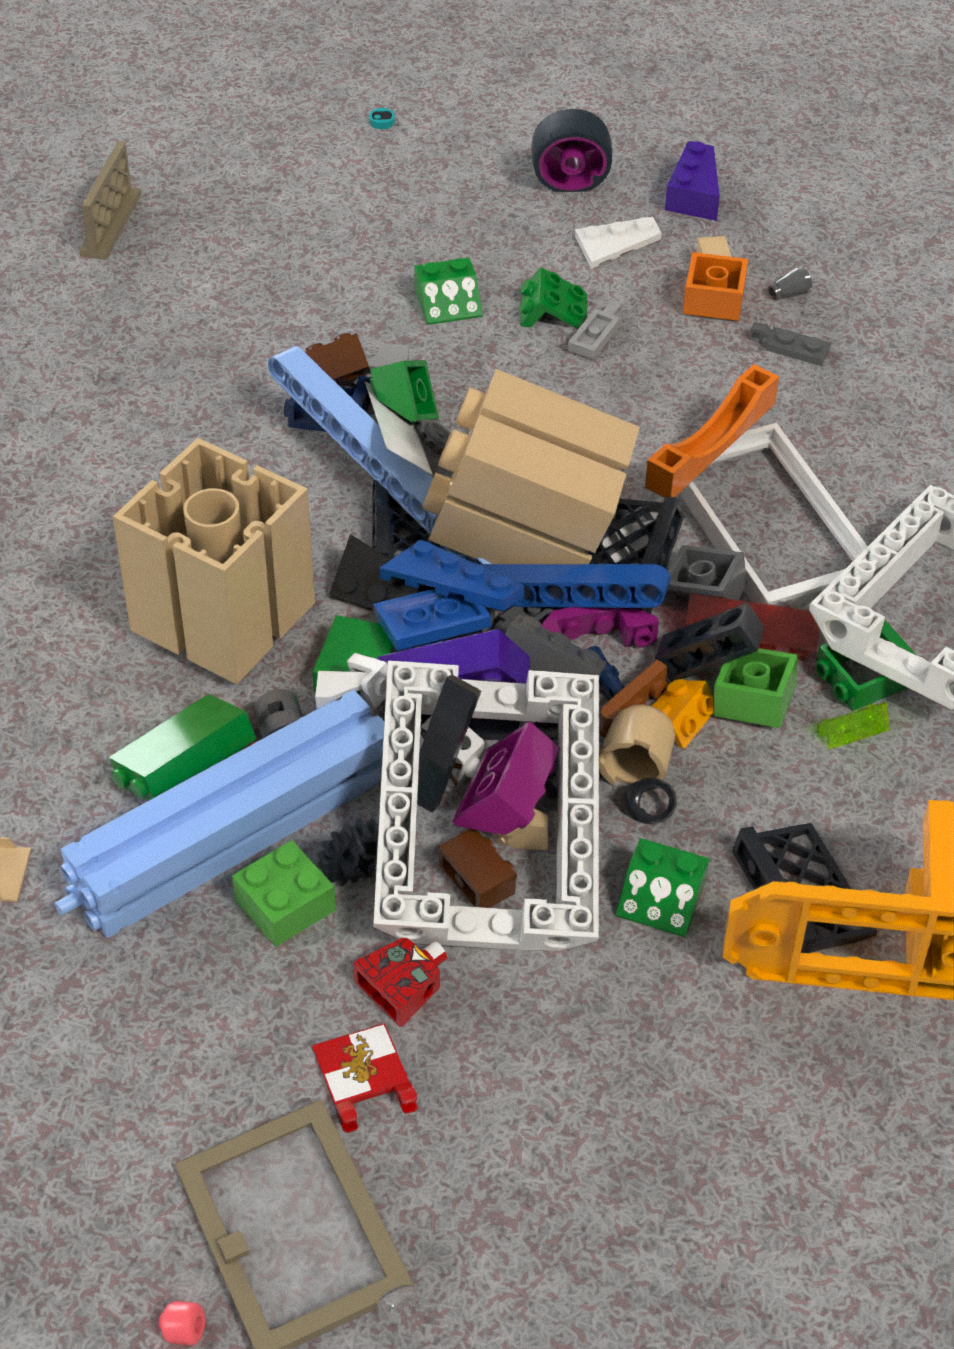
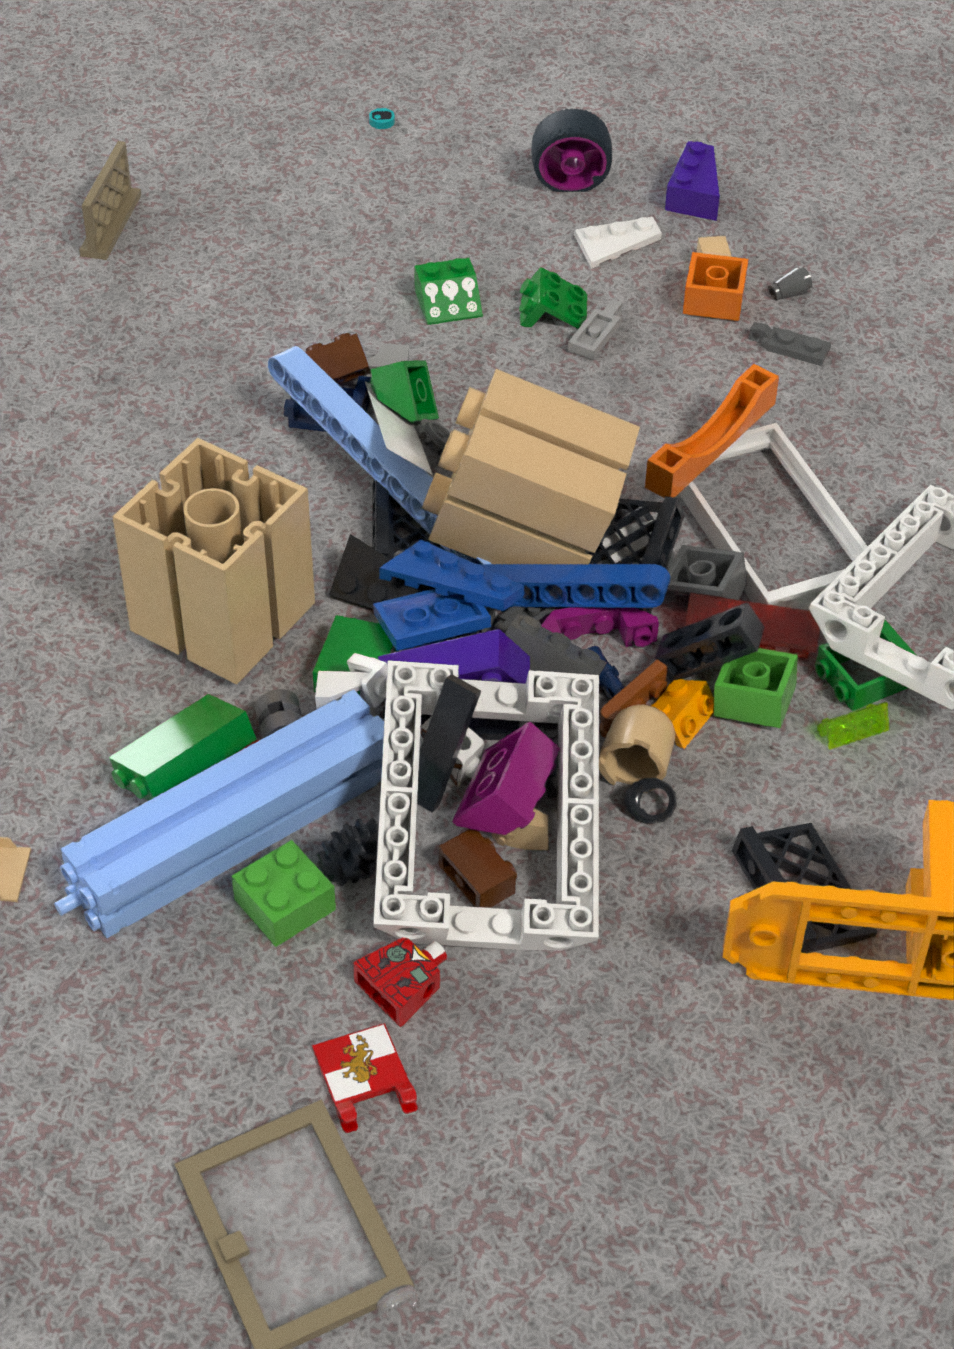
(182, 1323): coral piece -> none
(662, 887): green slope -> none

